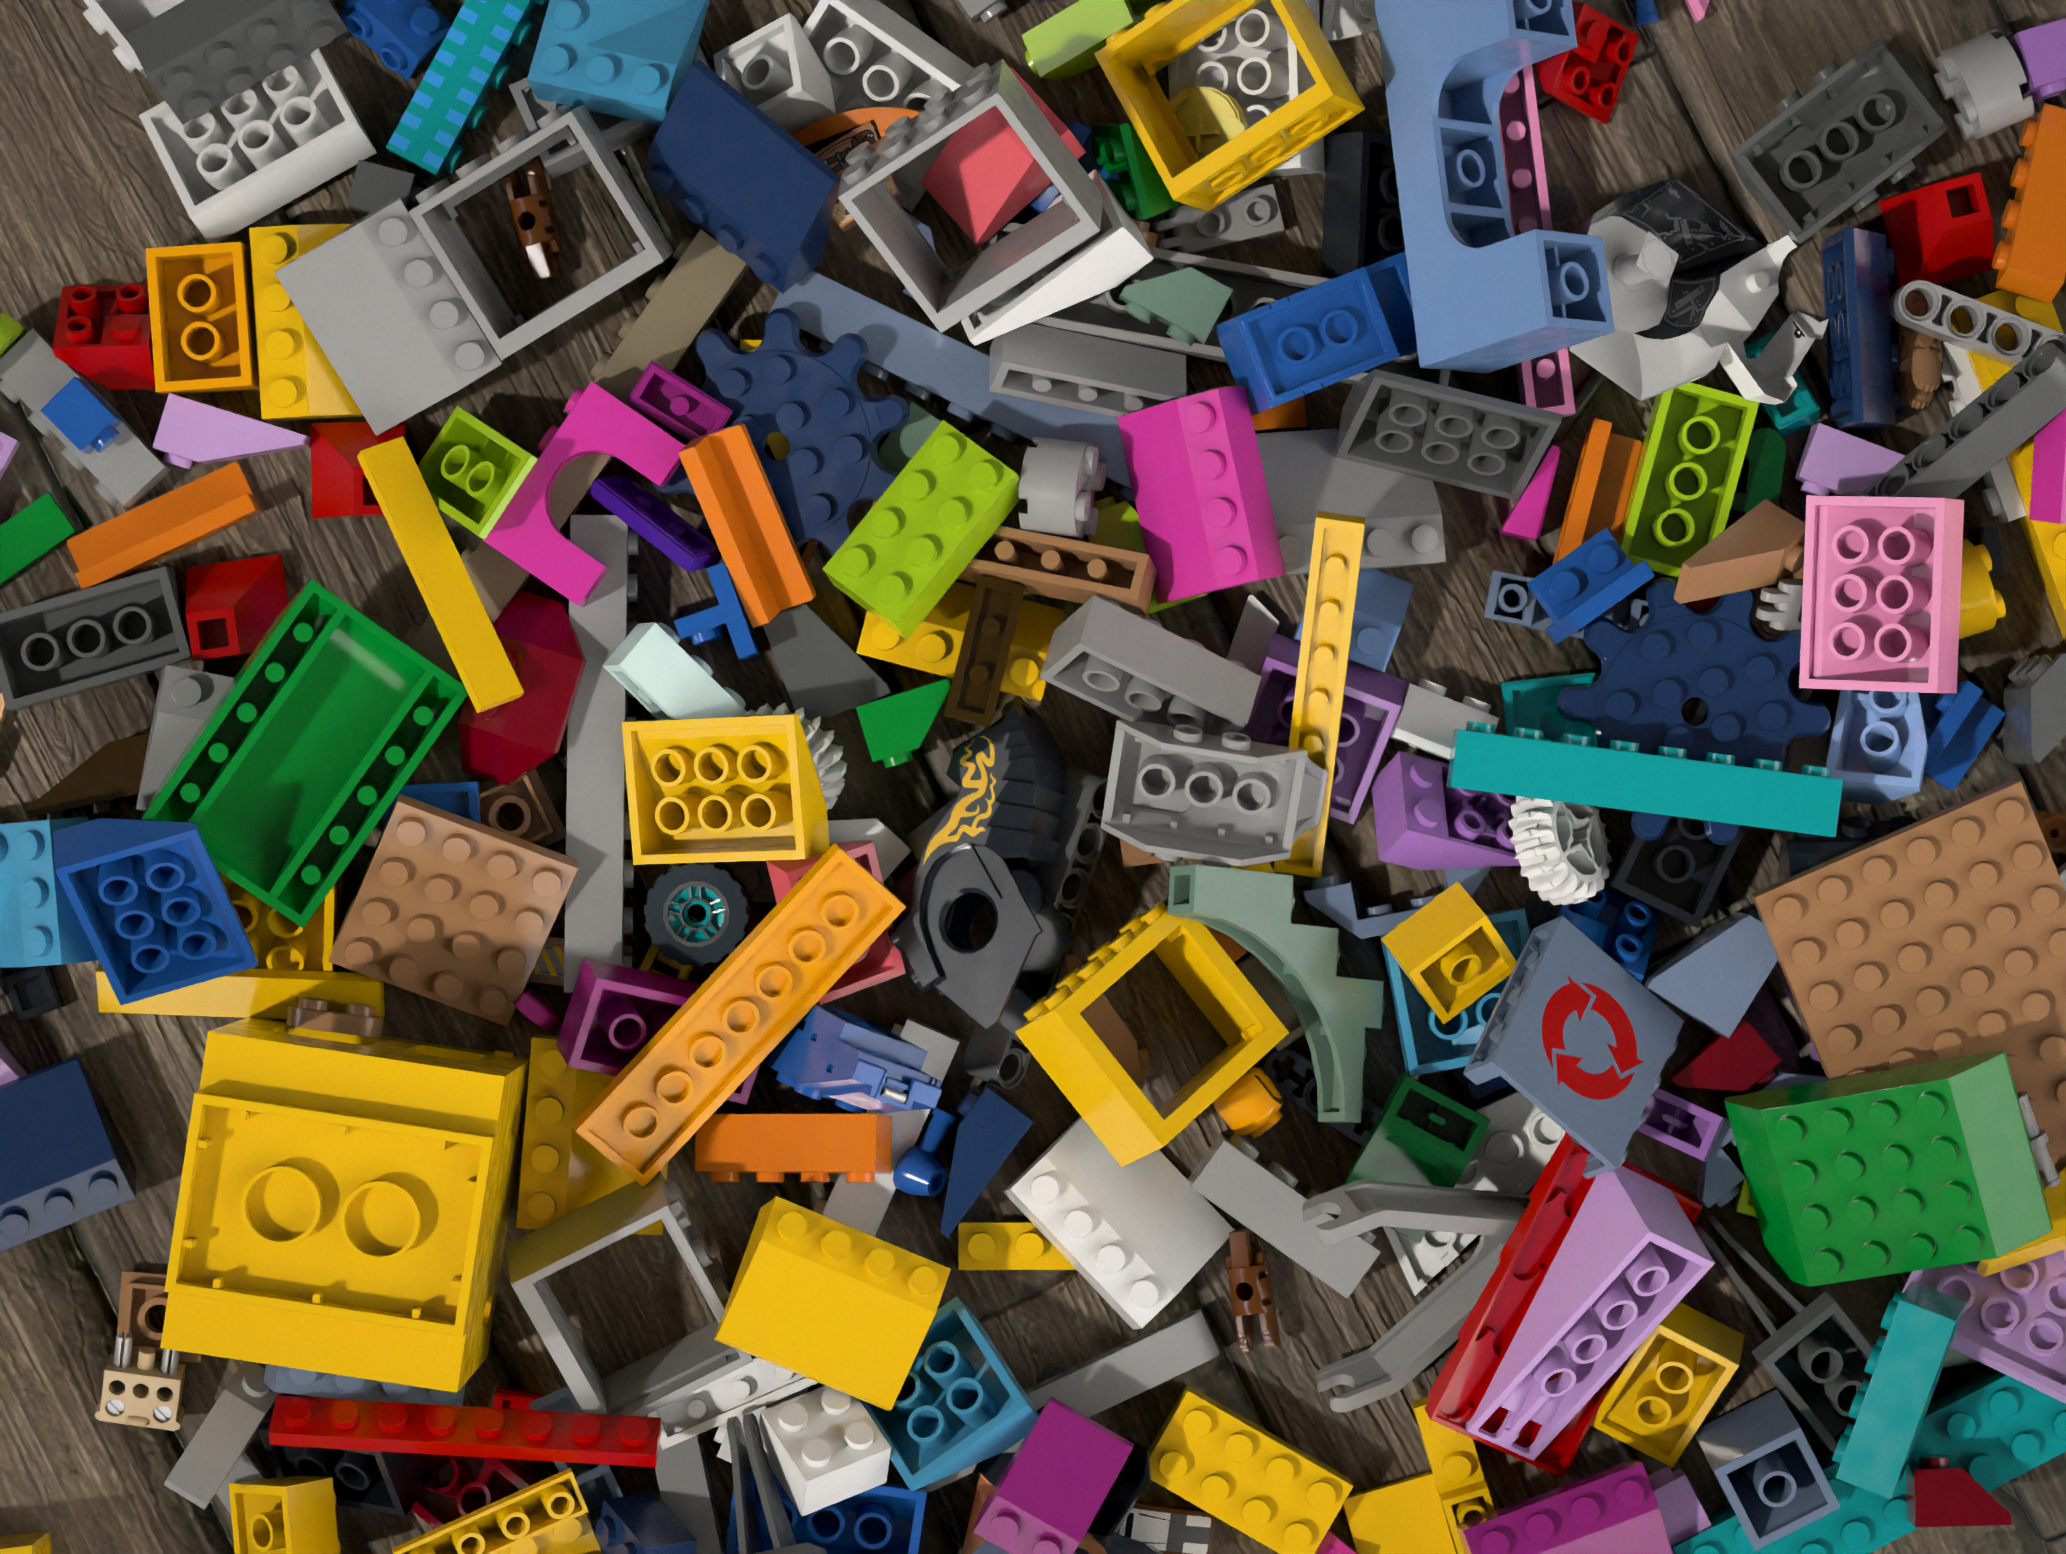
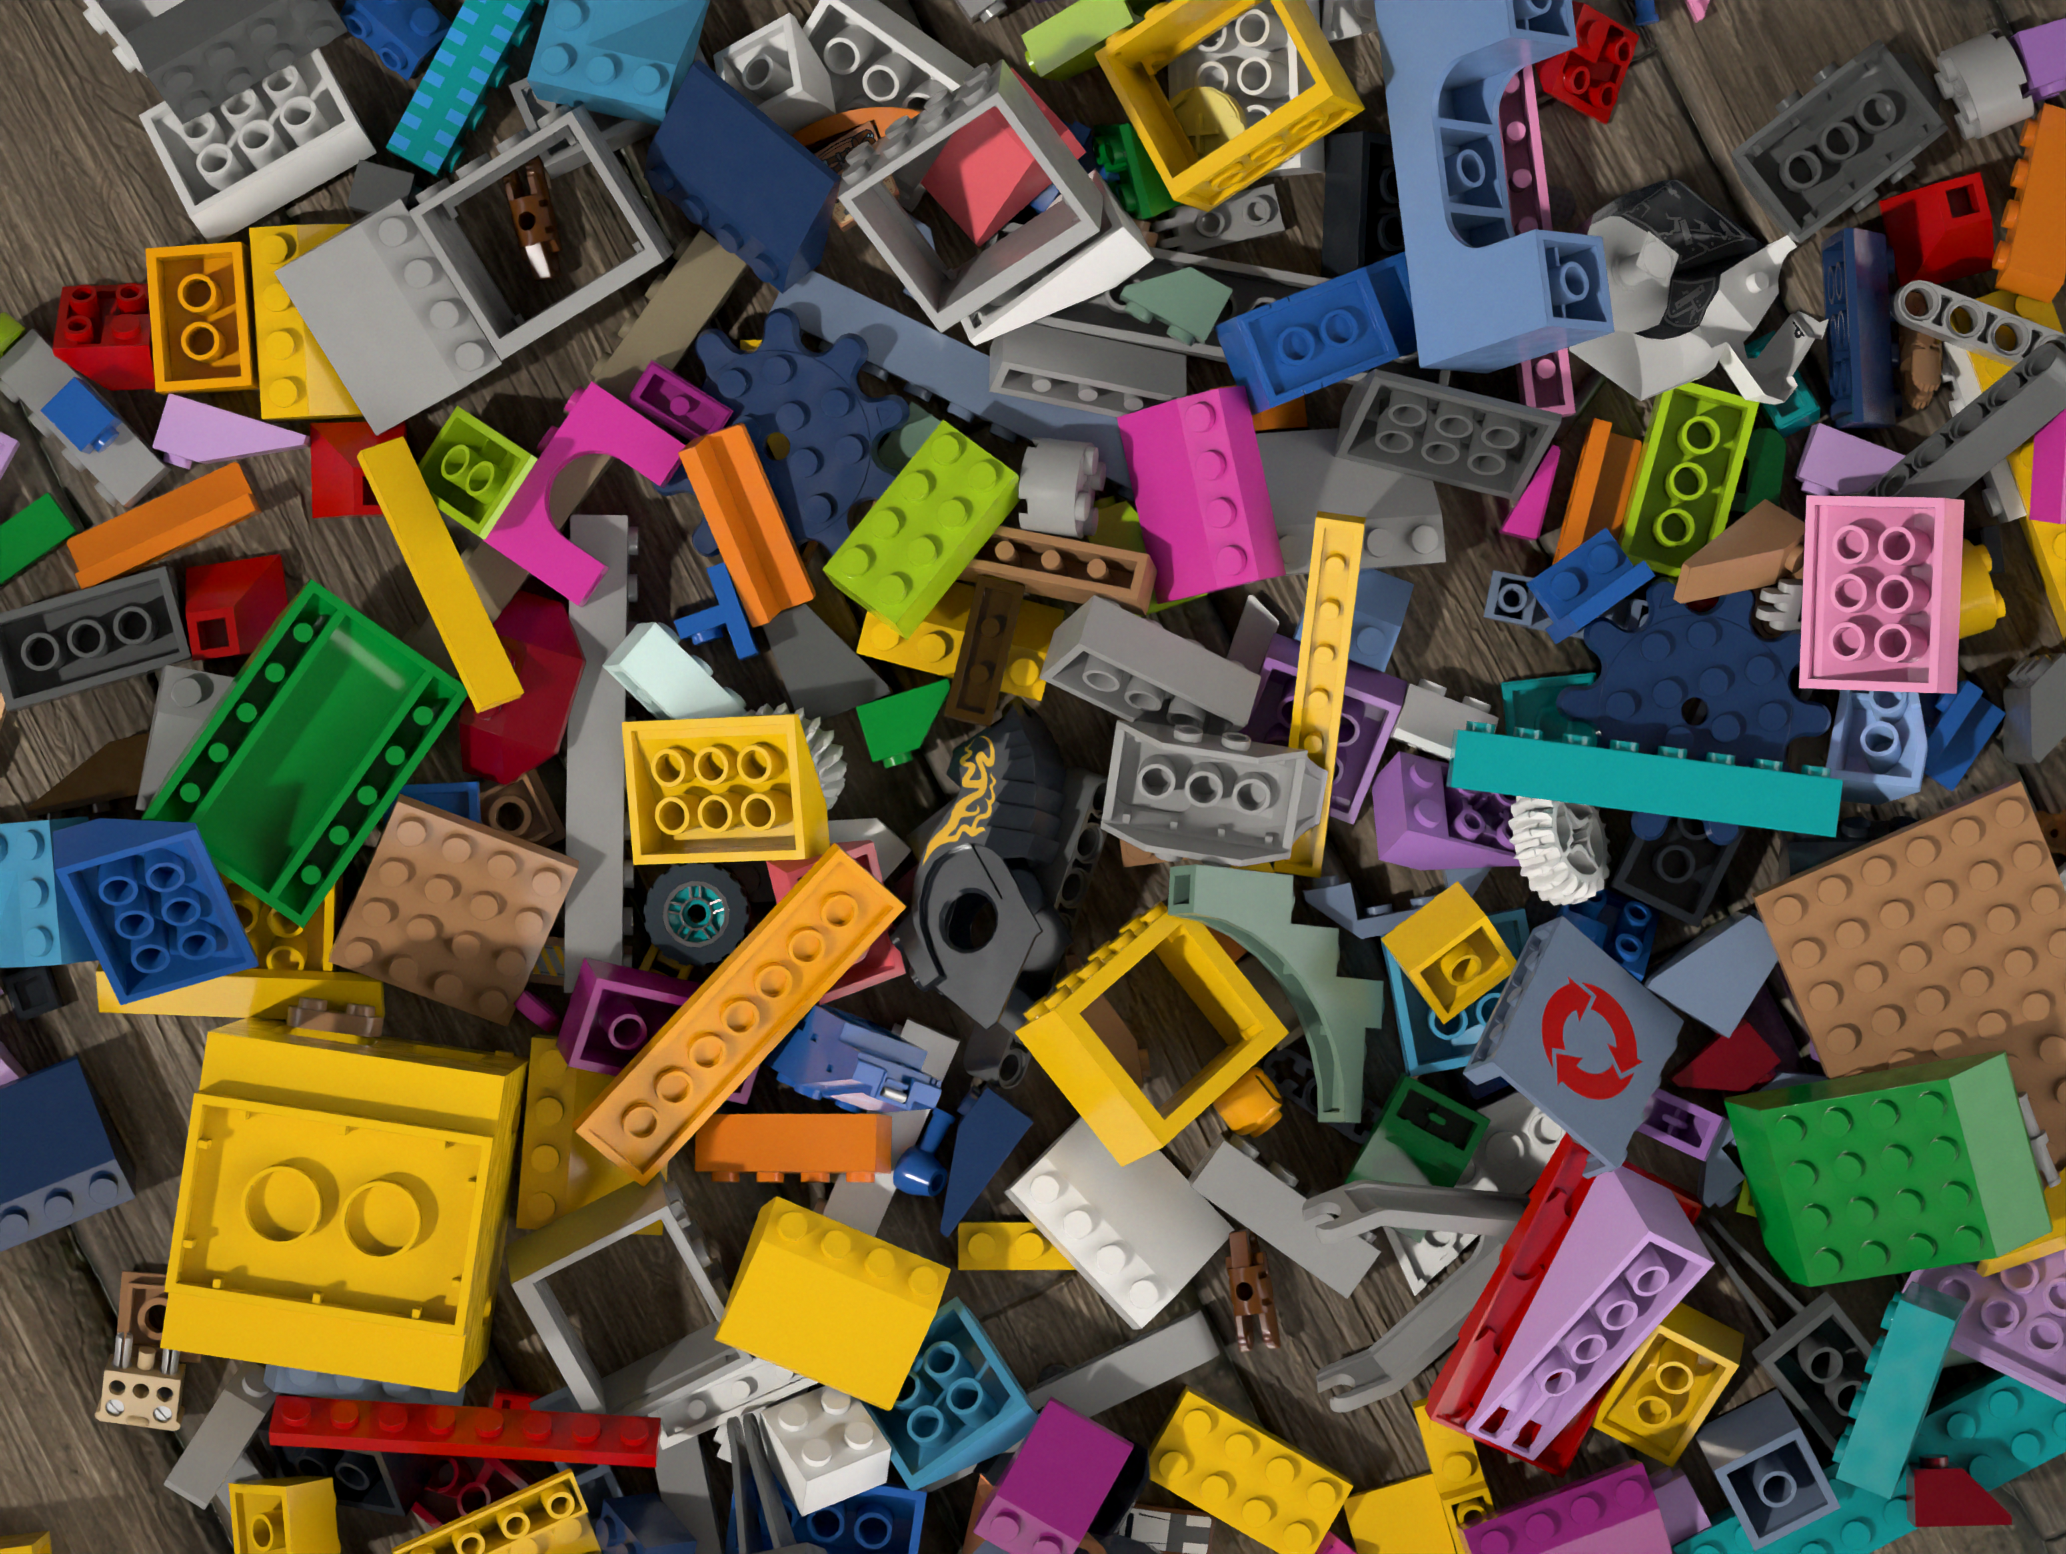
(655, 522): dark purple tile -> none

